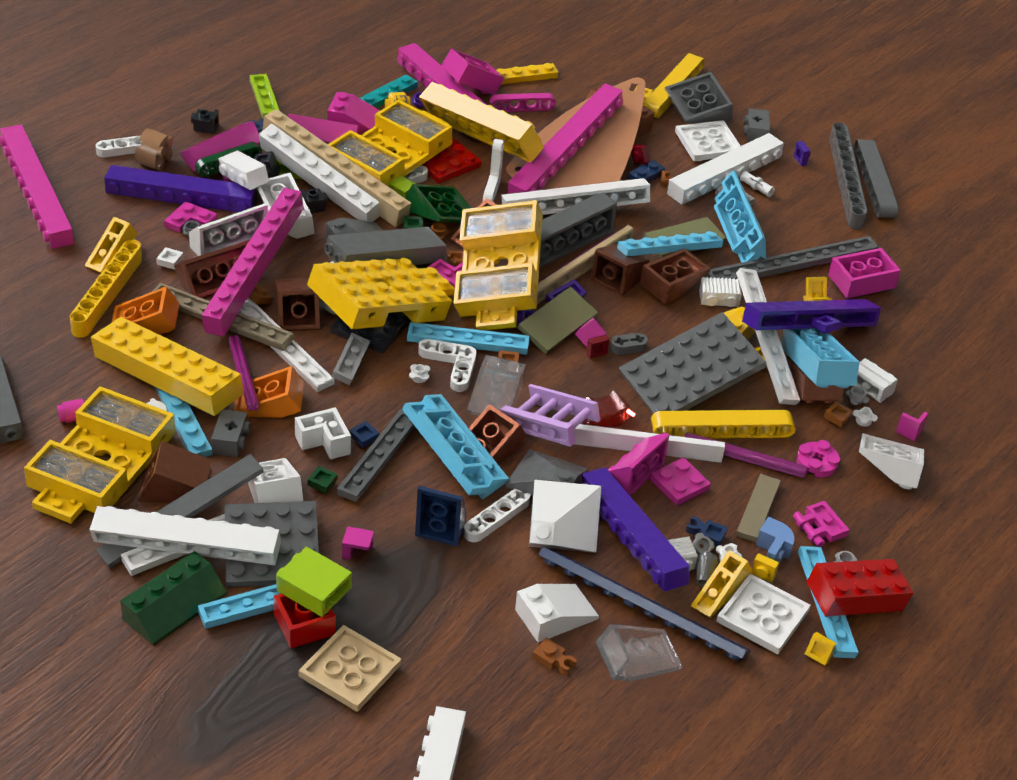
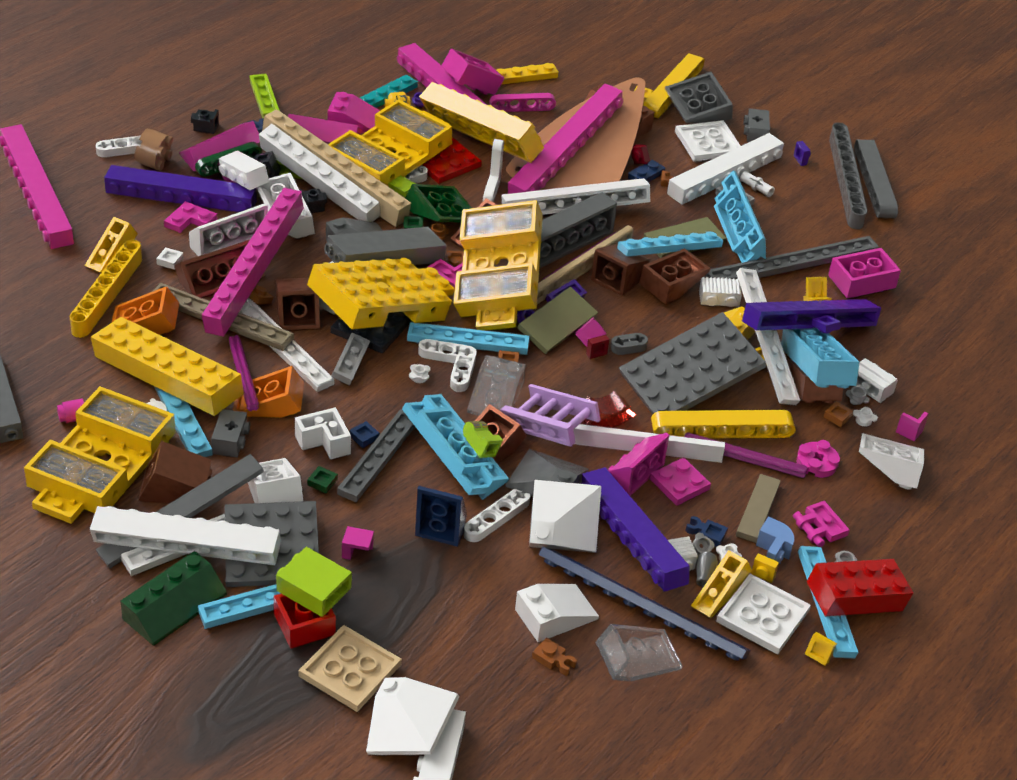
(189, 226): dark grey plate -> none
(408, 717): none -> white slope
(482, 439): none -> lime leg

